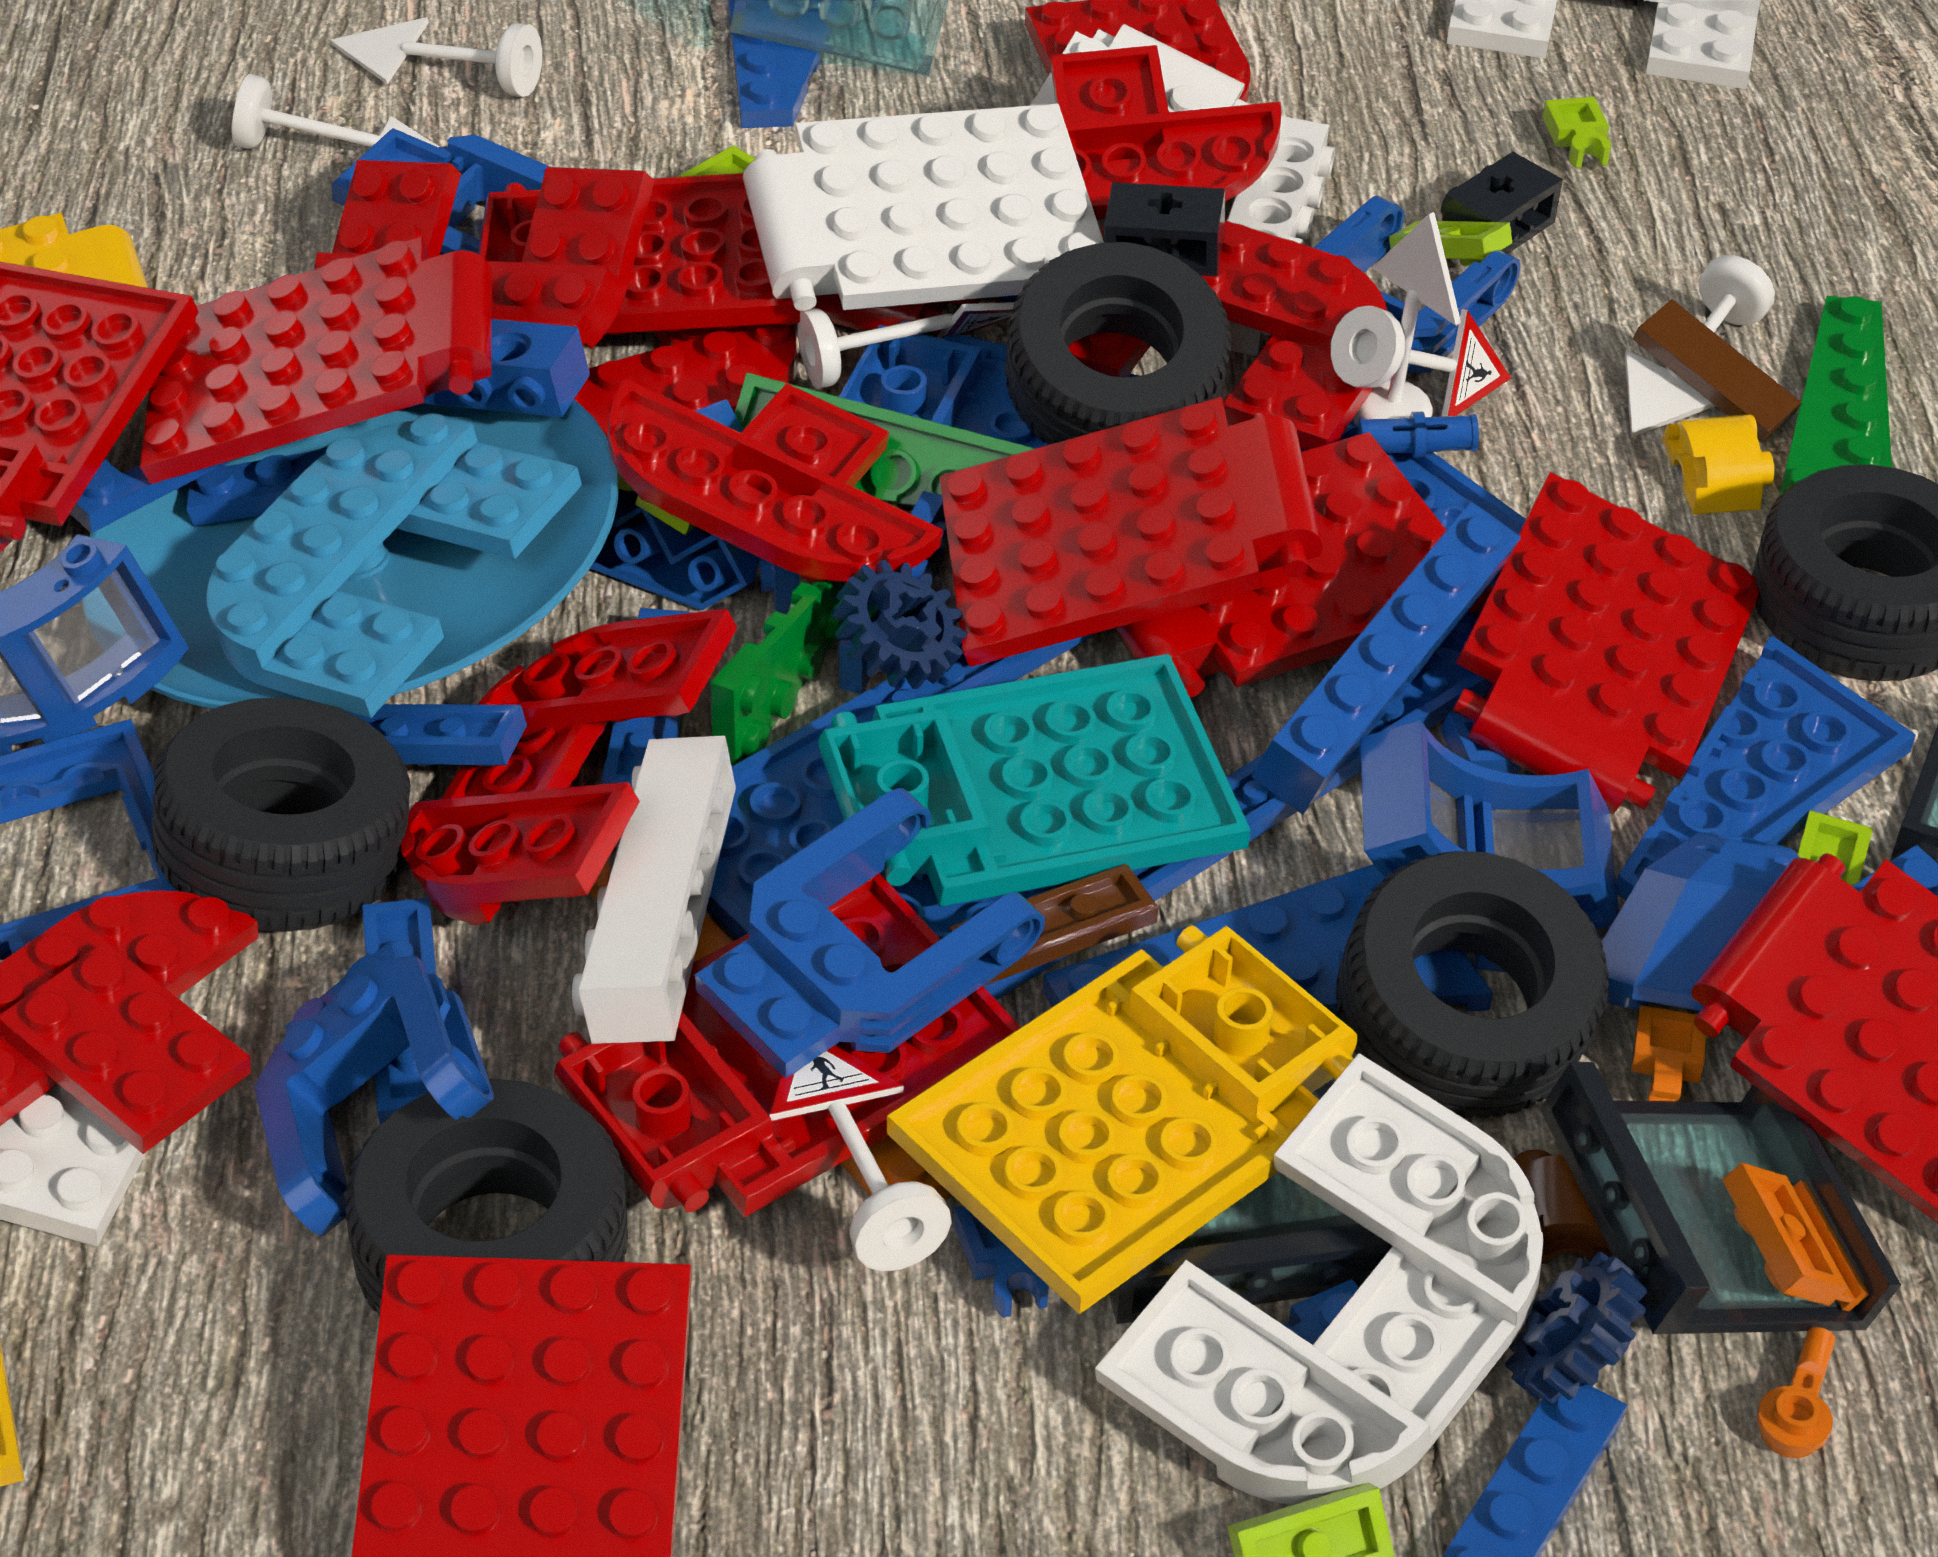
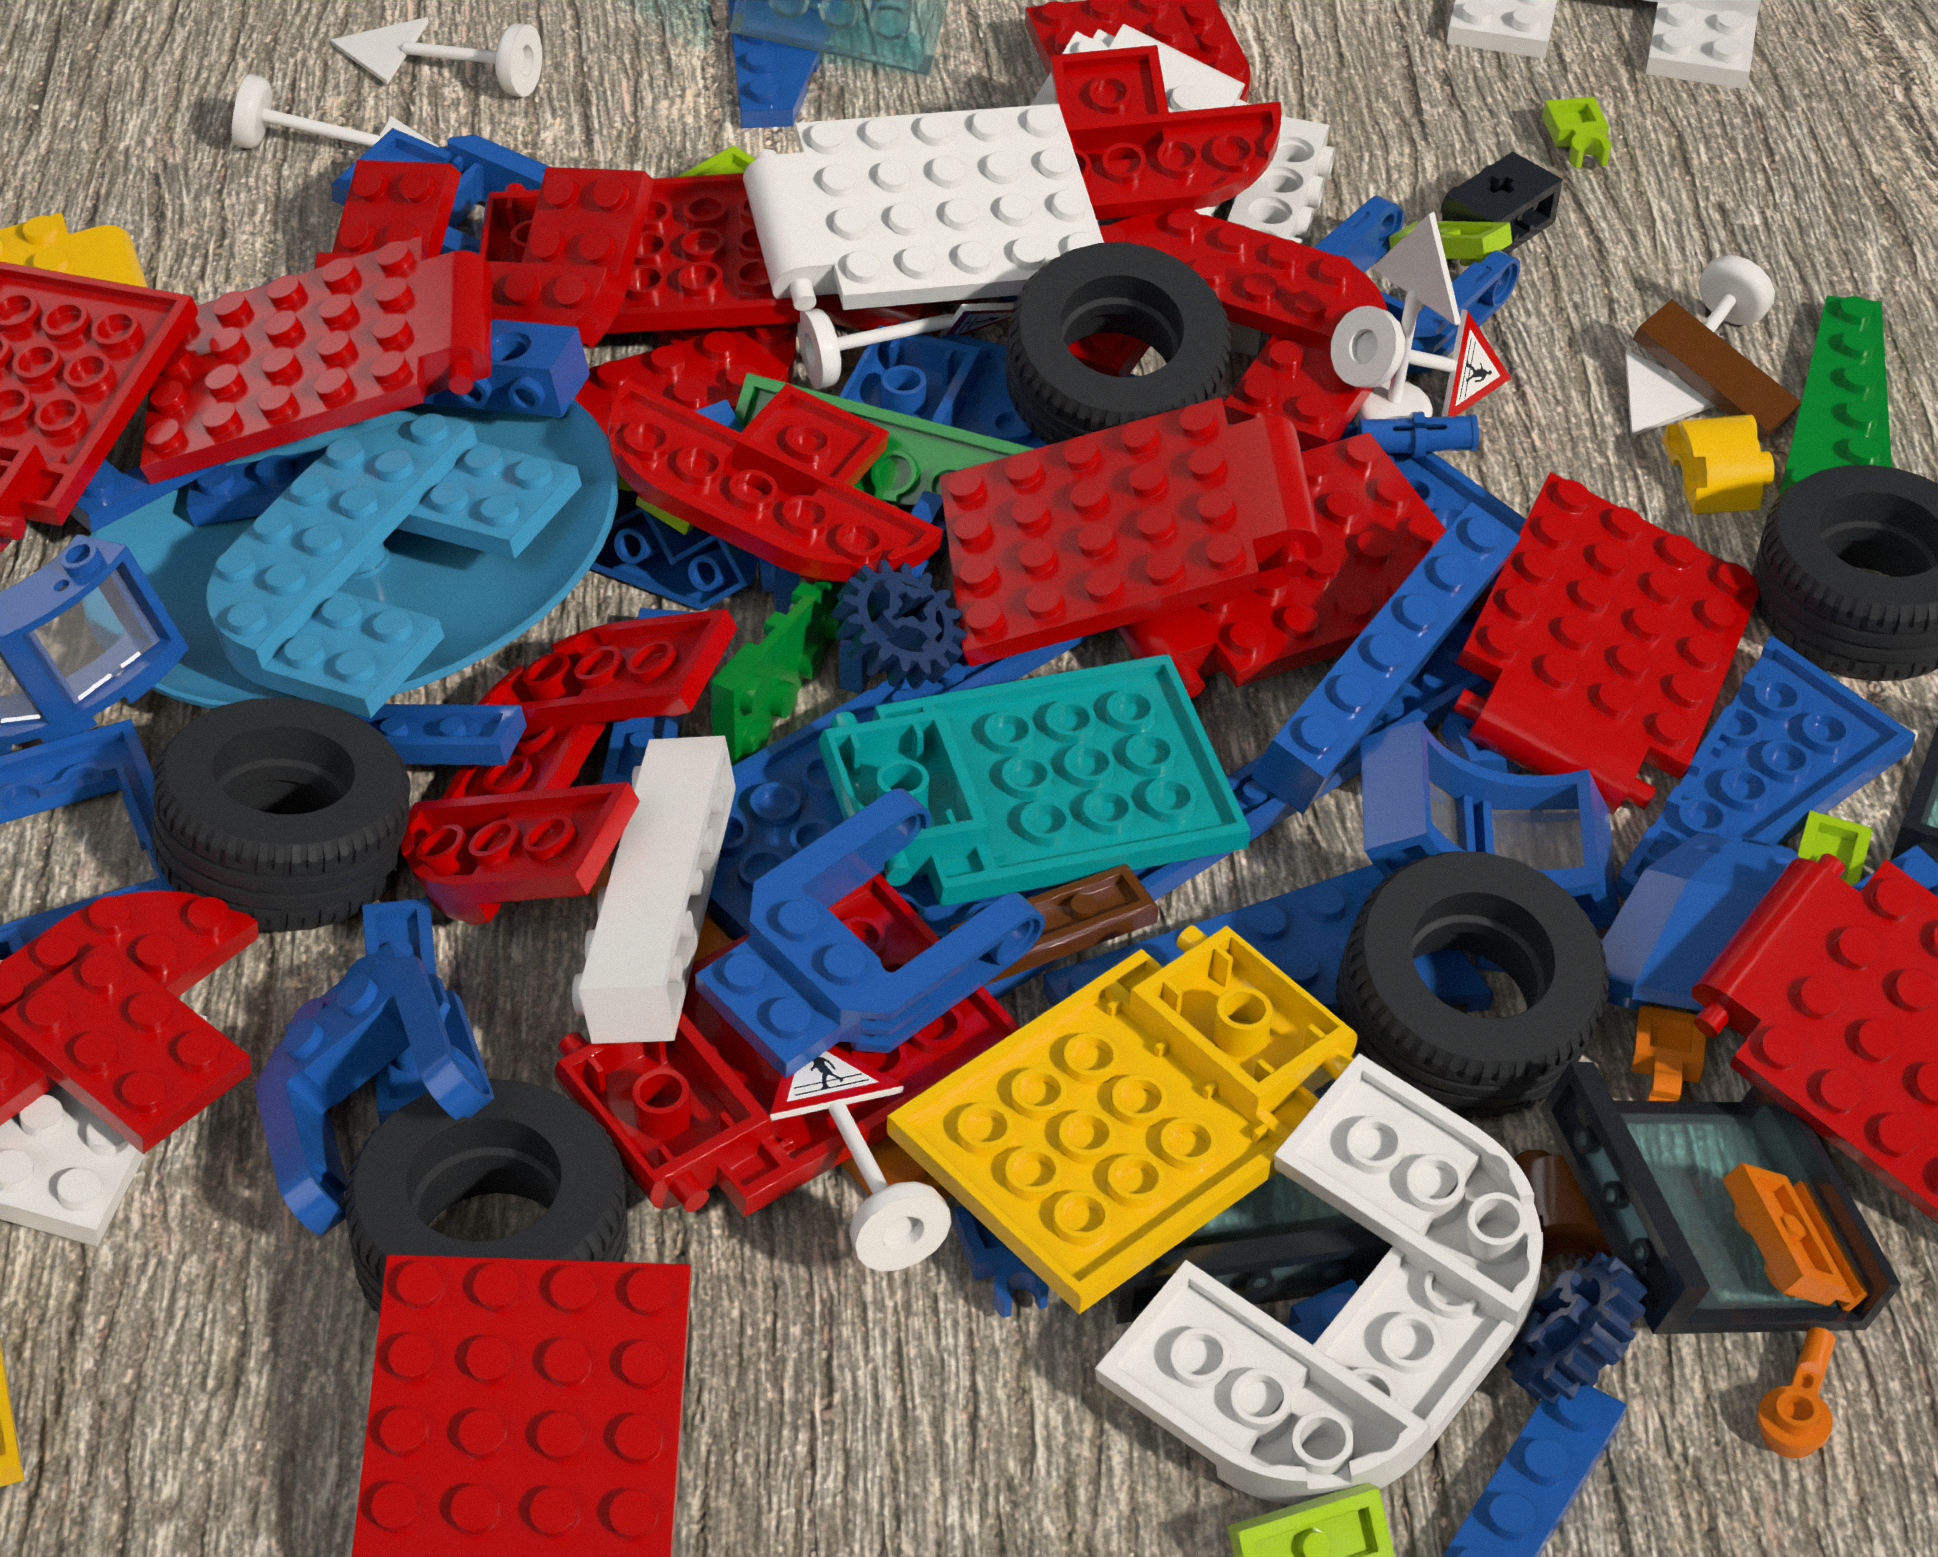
(1170, 219): black brick -> none

